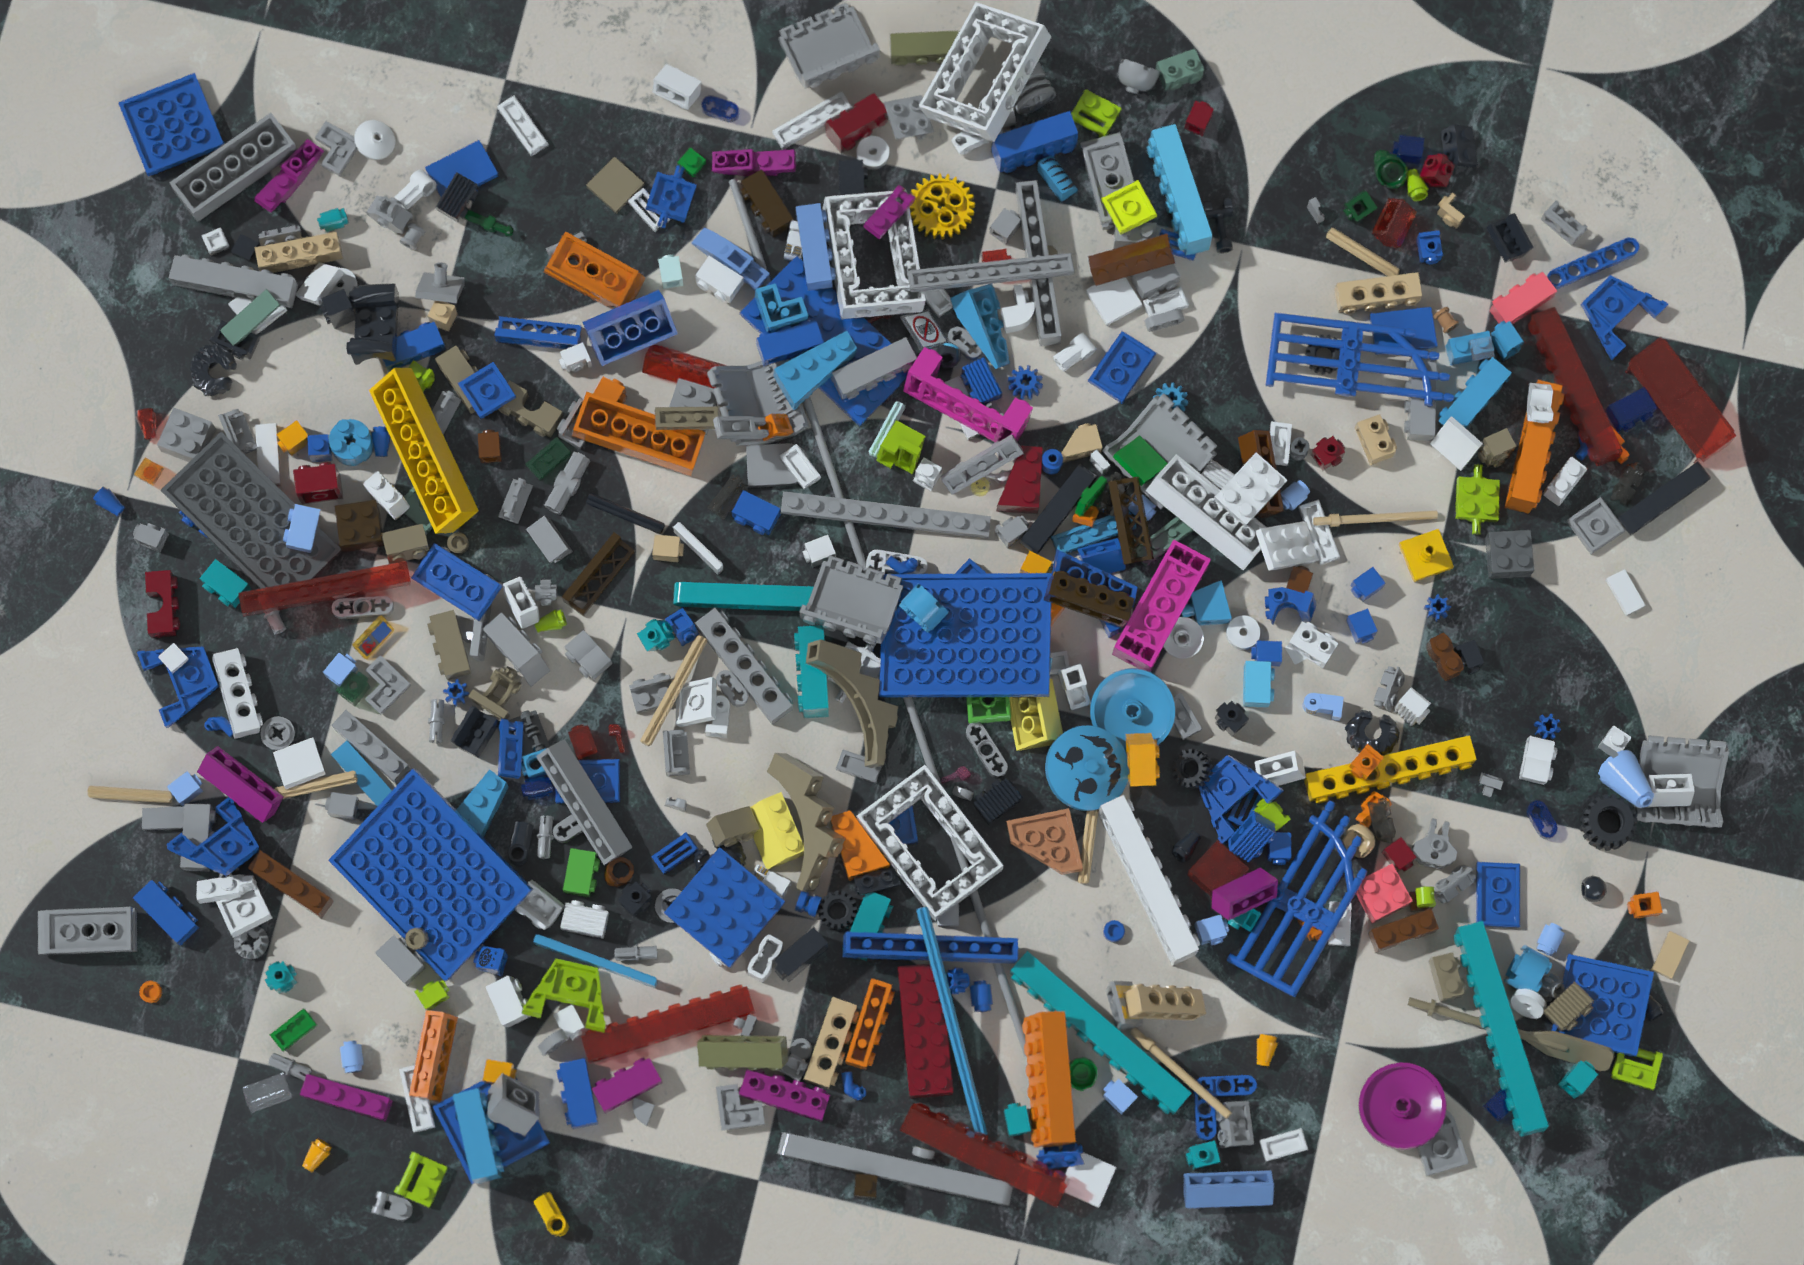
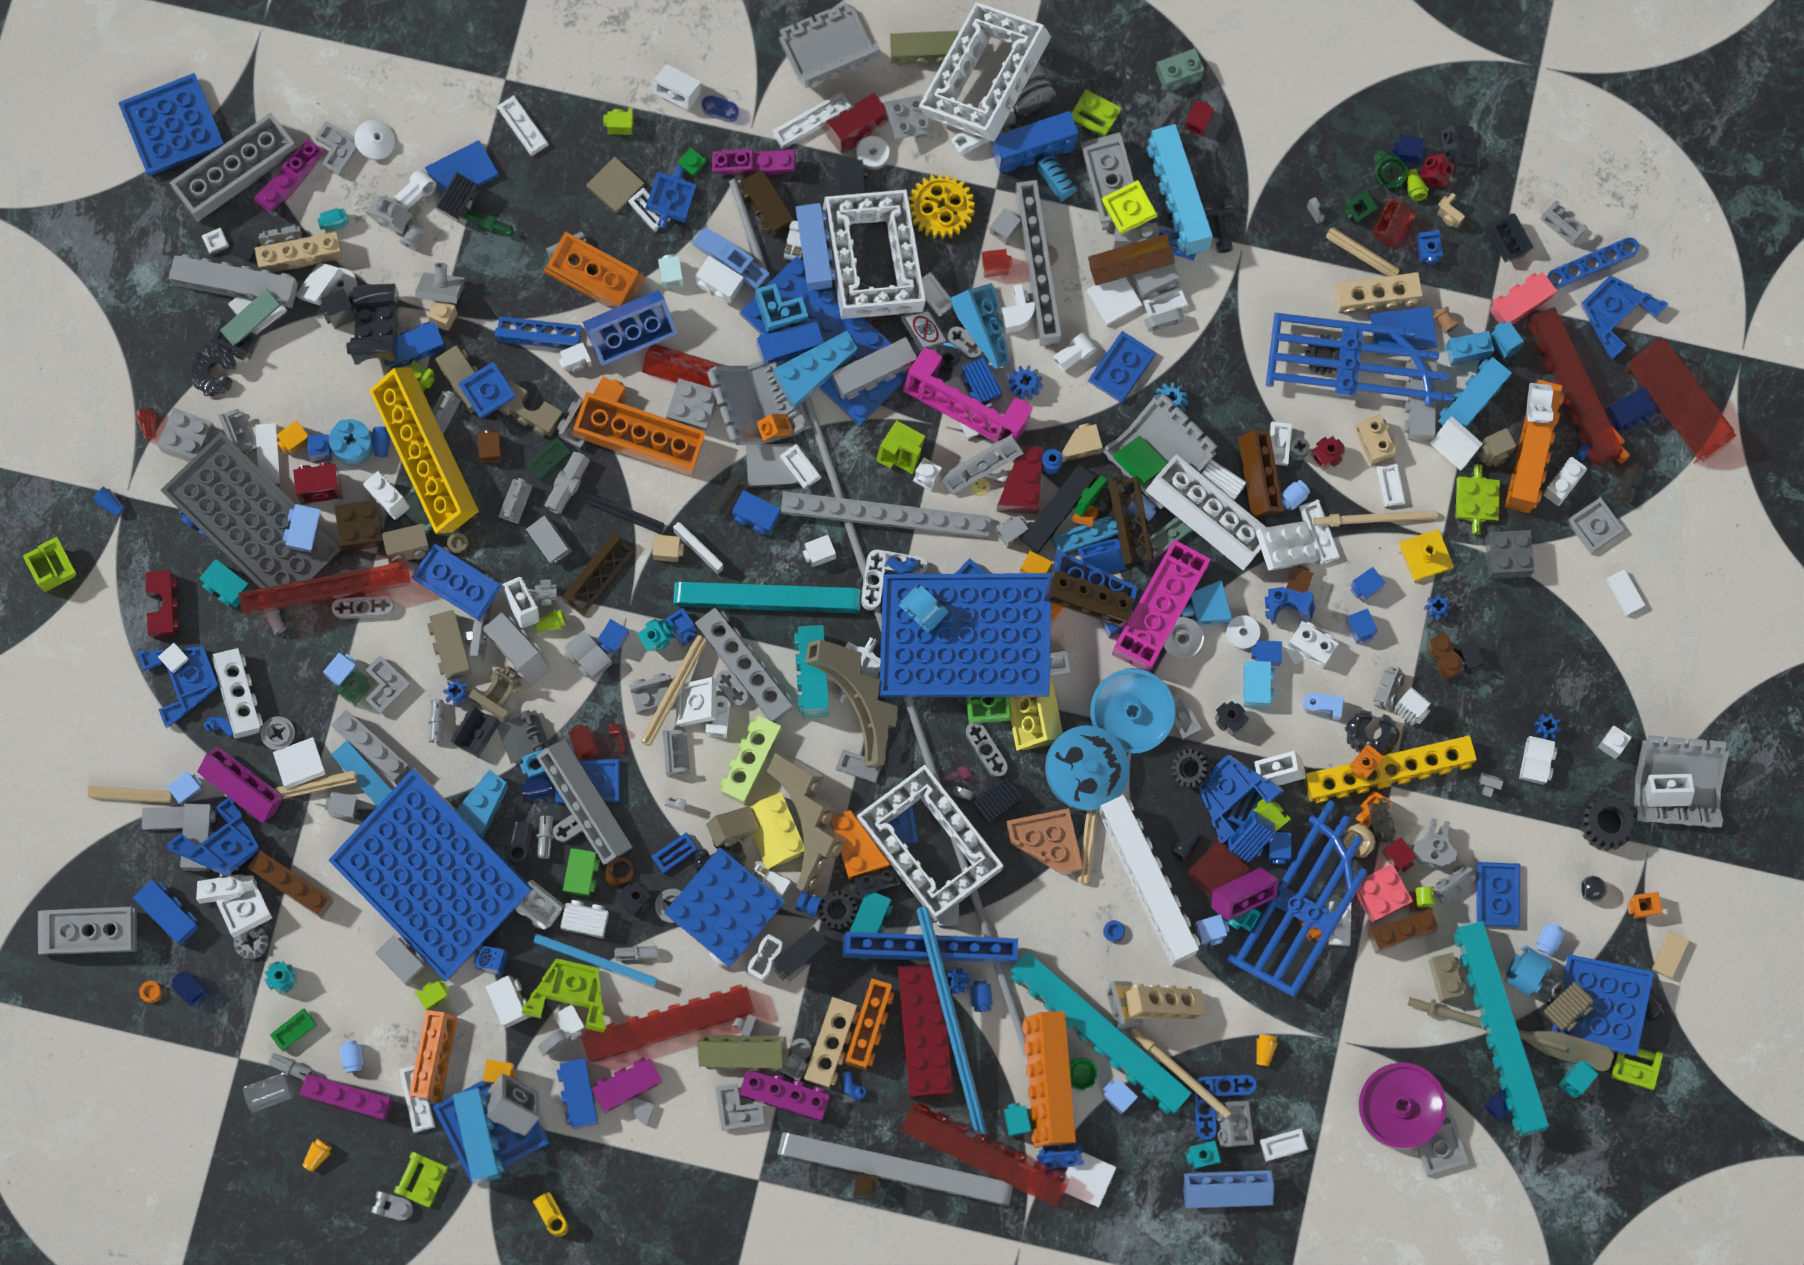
(50, 565): none -> lime plate
(148, 471): clear orange plate -> none
(150, 536): light grey brick -> none
(187, 987): none -> clear blue brick
(373, 637): slope -> none
(416, 938): dark tan tile -> none
(510, 749): blue plate -> none
(612, 637): none -> blue brick
(619, 122): none -> lime brick
(685, 418): dark tan plate -> none
(739, 427): light grey hinge -> none
(740, 791): none -> yellowish green brick
(853, 600): light grey hinge -> none
(889, 212): magenta plate -> none
(894, 415): light aqua axle -> none
(922, 1152): light grey tile -> none
(990, 272): light grey tile -> none
(1074, 686): white brick -> none
(1099, 462): white tile -> none
(1137, 76): light grey cylinder -> none
(1141, 761): light orange brick -> none
(1250, 489): white plate -> none
(1390, 485): none -> white tile
(1481, 348): clear tile -> none
(1528, 1003): white piece -> none
(1546, 817): clear blue beam -> none
(1626, 778): light blue cone -> none
(1664, 498): black beam -> none

